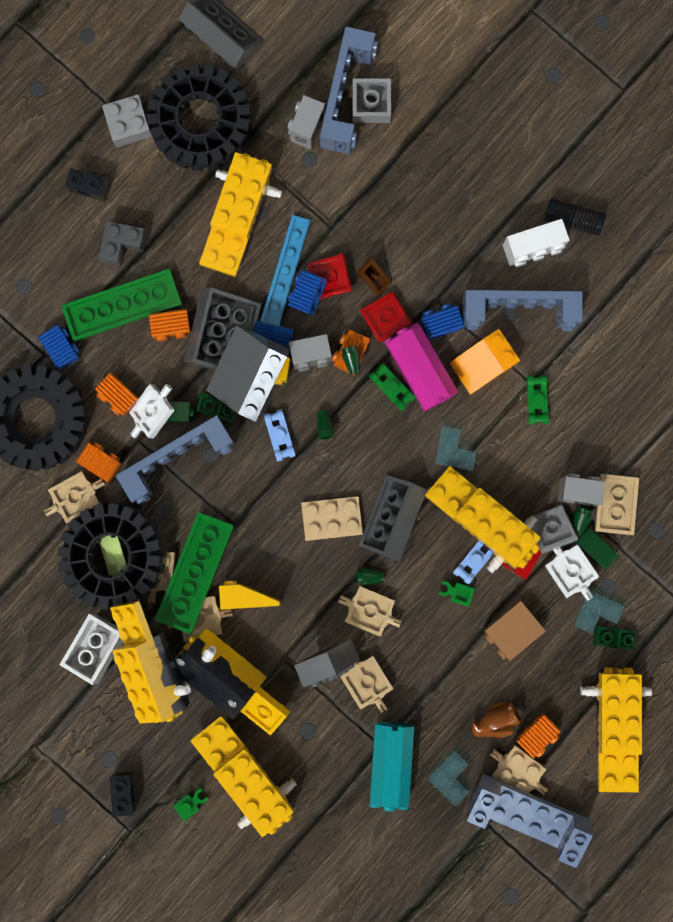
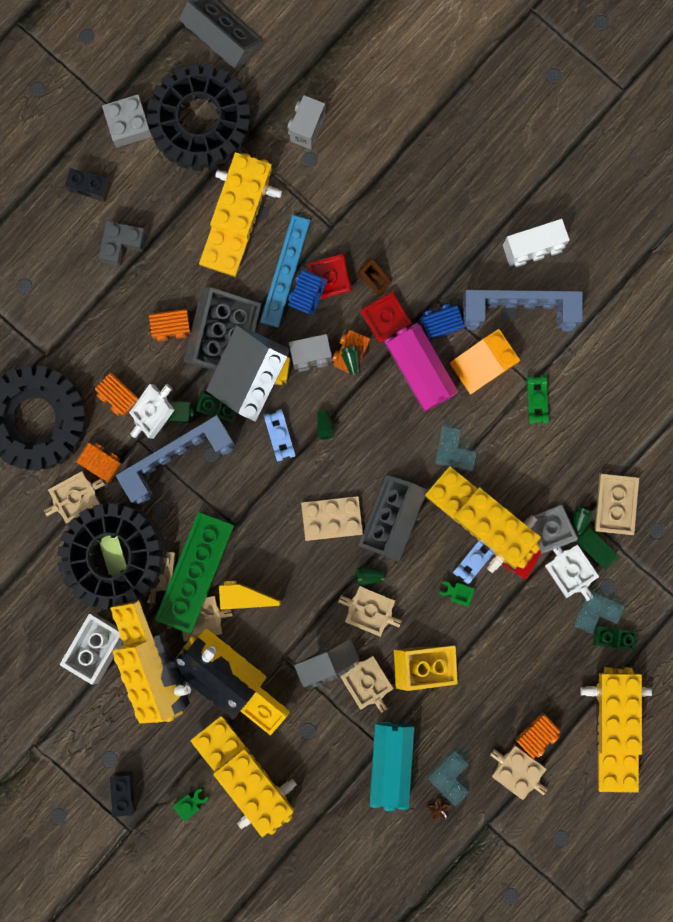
(59, 347): blue brick -> none
(121, 305): green plate -> none
(275, 333): blue brick -> none
(357, 47): sand blue plate -> none
(371, 100): light grey brick -> none
(392, 387): green plate -> none
(425, 667): none -> yellow slope
(438, 810): none -> reddish brown plant
(497, 721): dark orange animal -> none
(513, 631): medium nougat brick -> none
(531, 816): sand blue plate -> none
(551, 209): black piece -> none
(584, 491): light grey piece -> none

